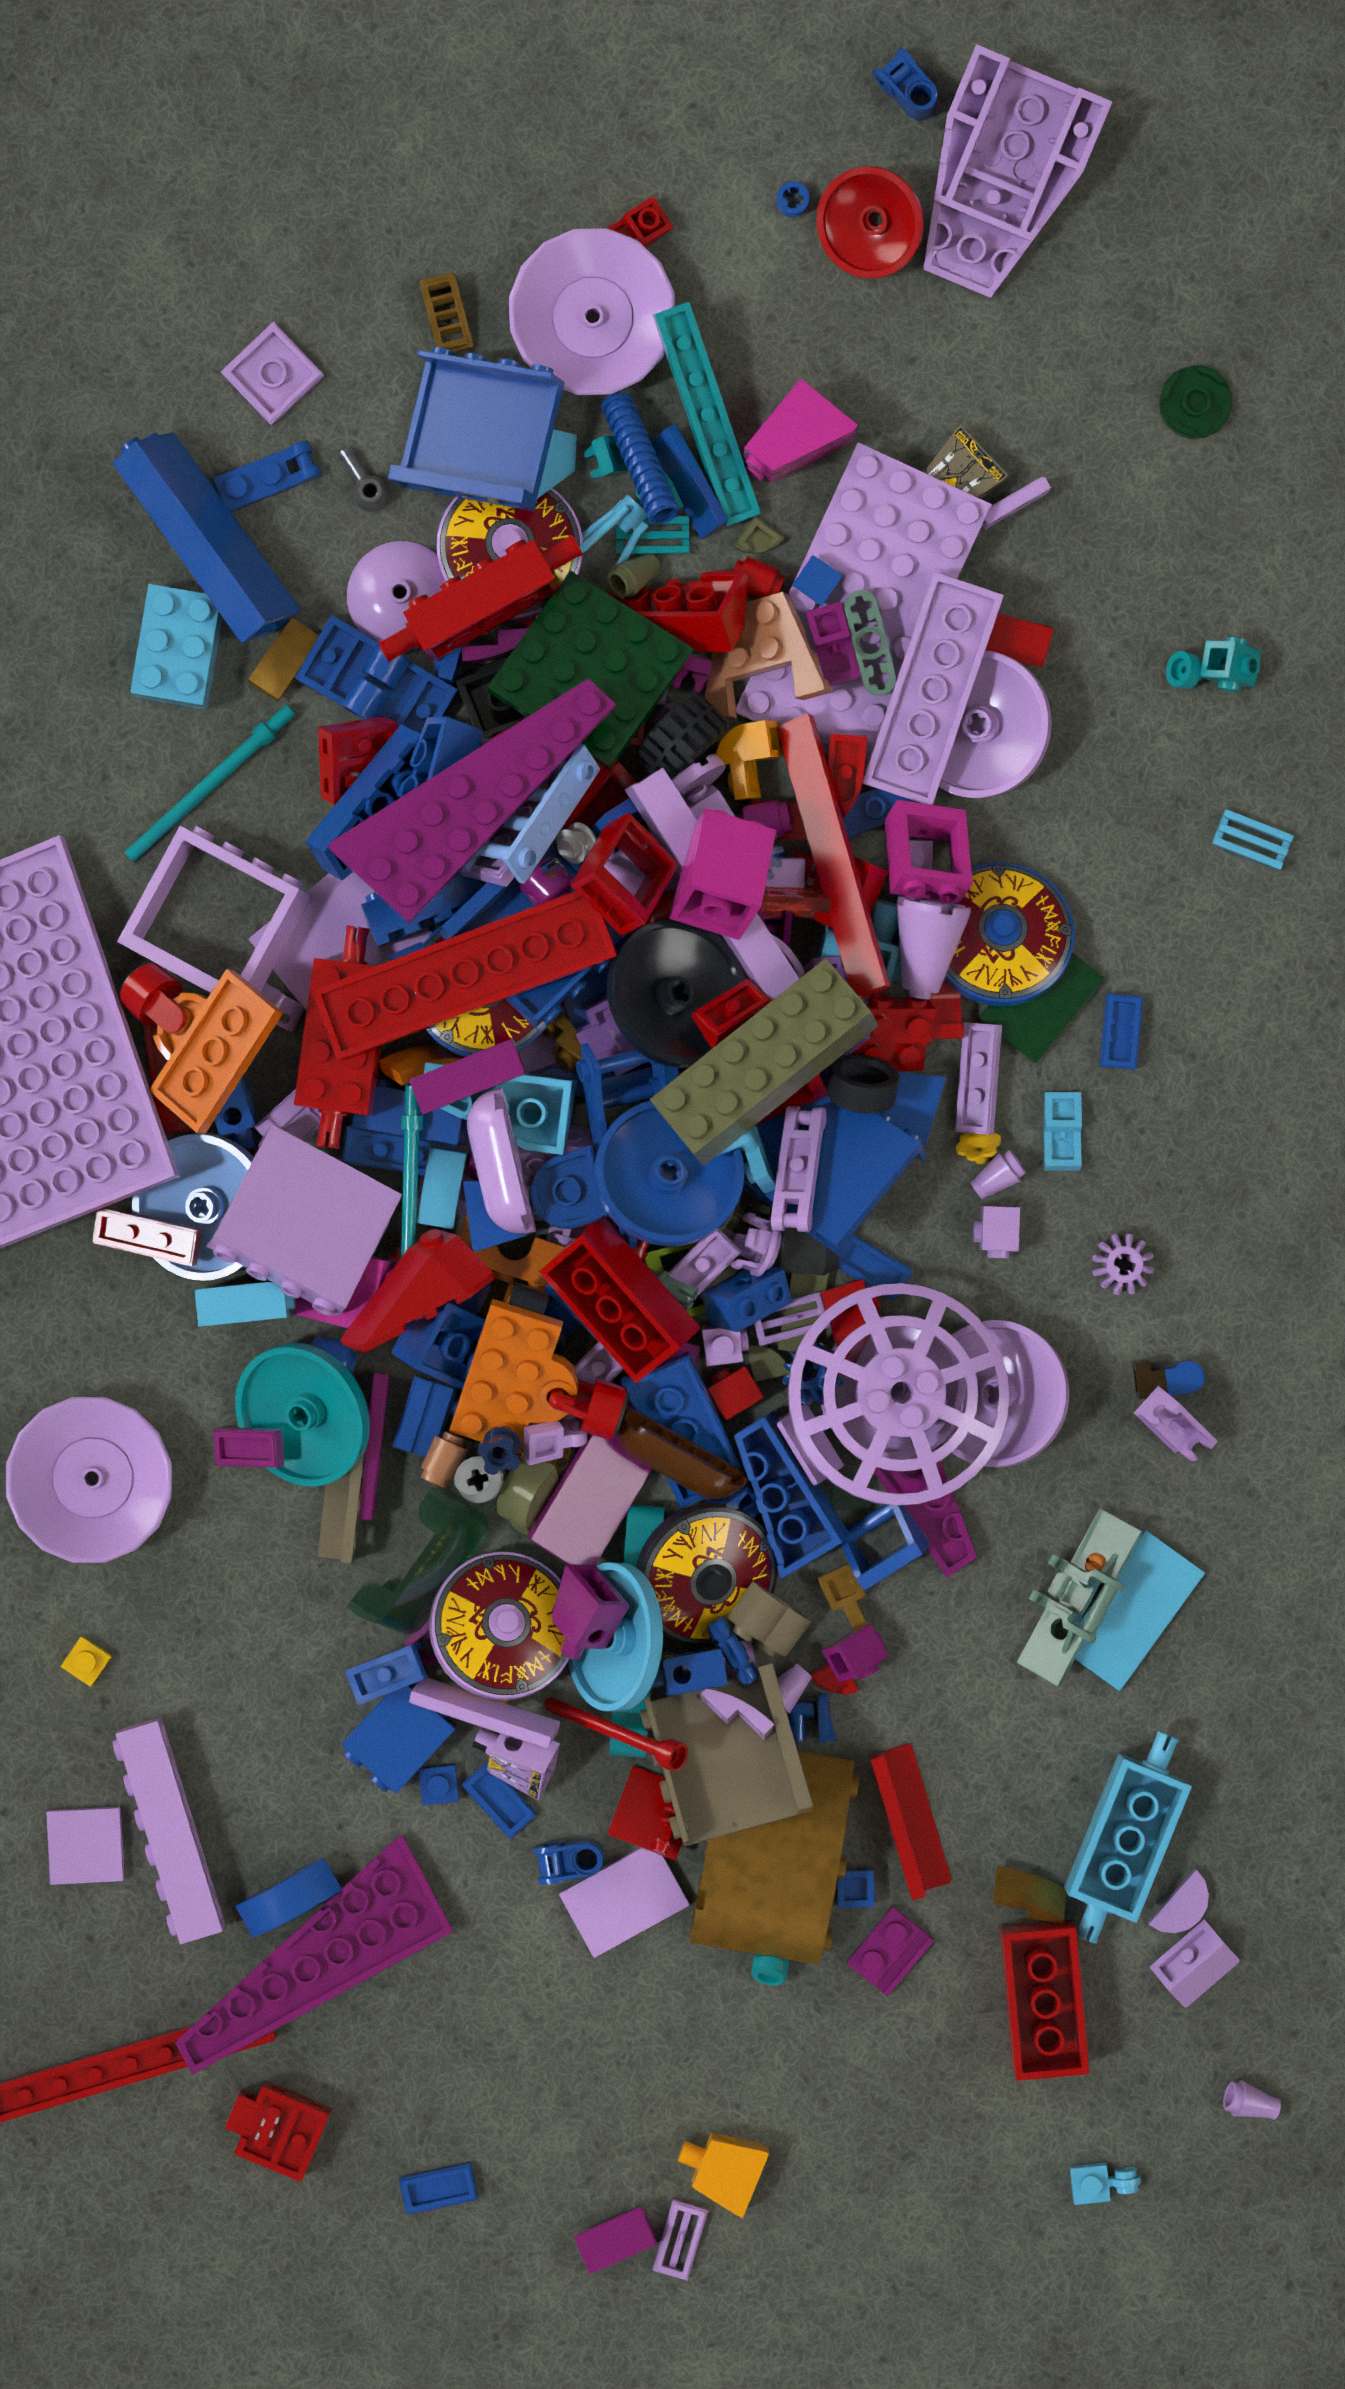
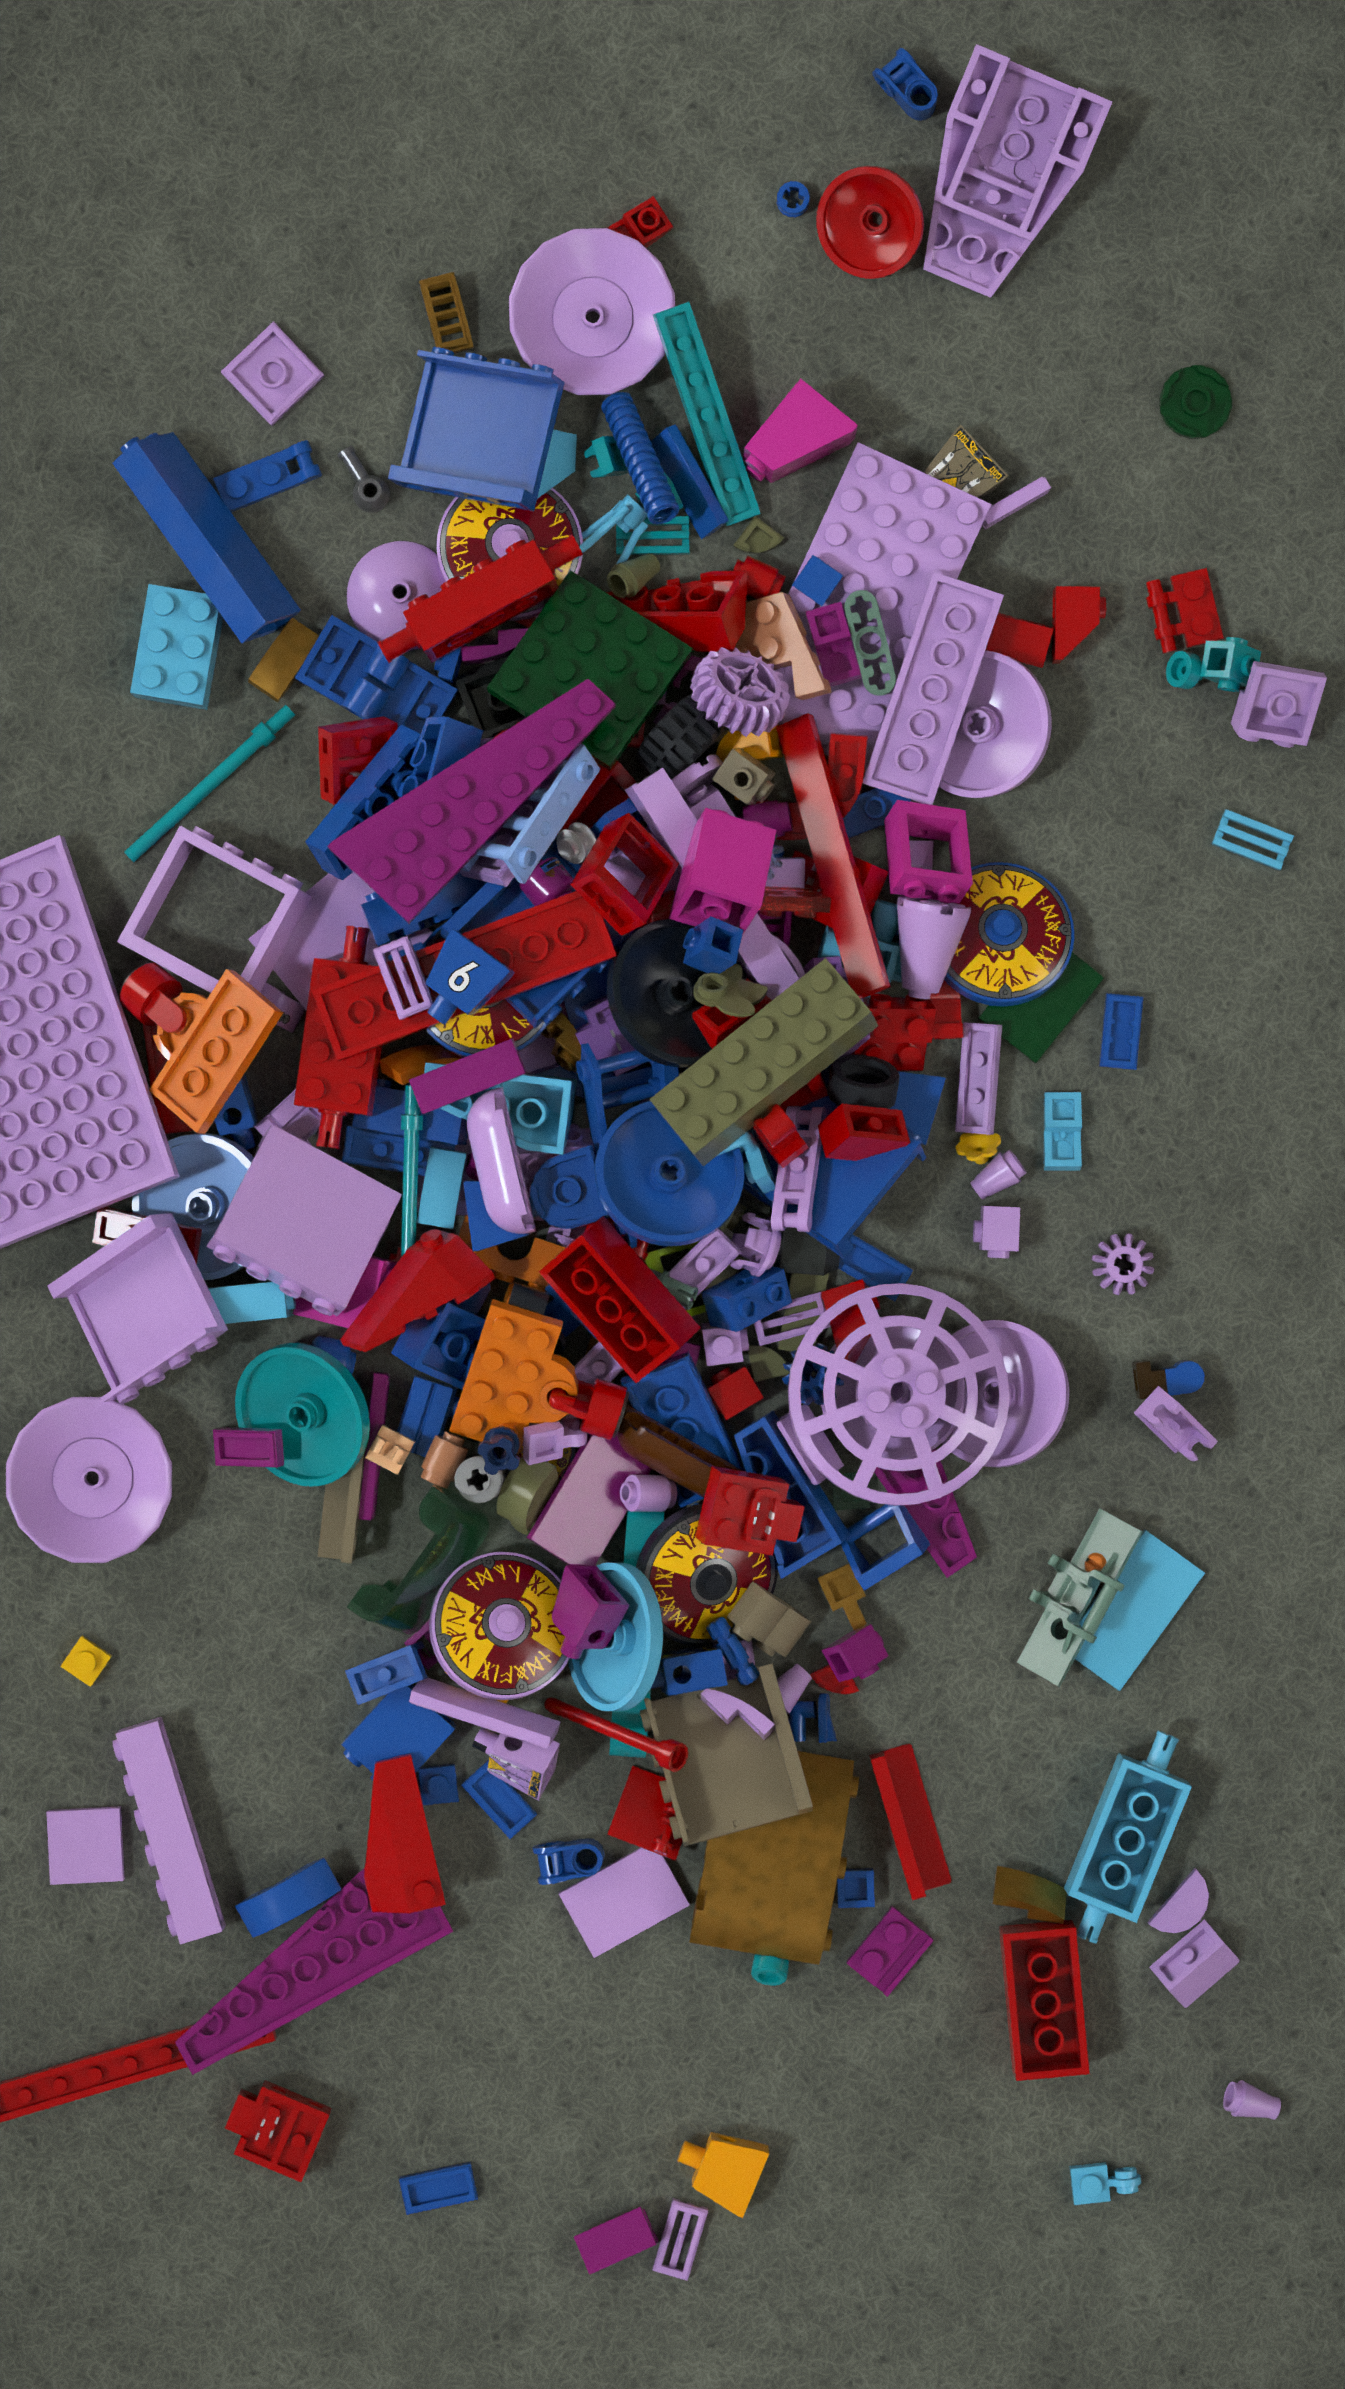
(142, 1306): none -> lavender panel
(390, 1449): none -> light nougat tile
(392, 947): none -> lavender tile
(400, 1854): none -> red wedge
(464, 977): none -> blue torso
(648, 1493): none -> lavender brick
(712, 946): none -> blue brick
(729, 992): none -> olive plate
(740, 691): none -> lavender gear
(745, 777): none -> dark tan brick
(747, 1512): none -> red piece
(780, 1136): none -> red leg
(862, 1132): none -> red slope
(1074, 616): none -> red slope
(1195, 608): none -> red plate
(1278, 704): none -> lavender plate

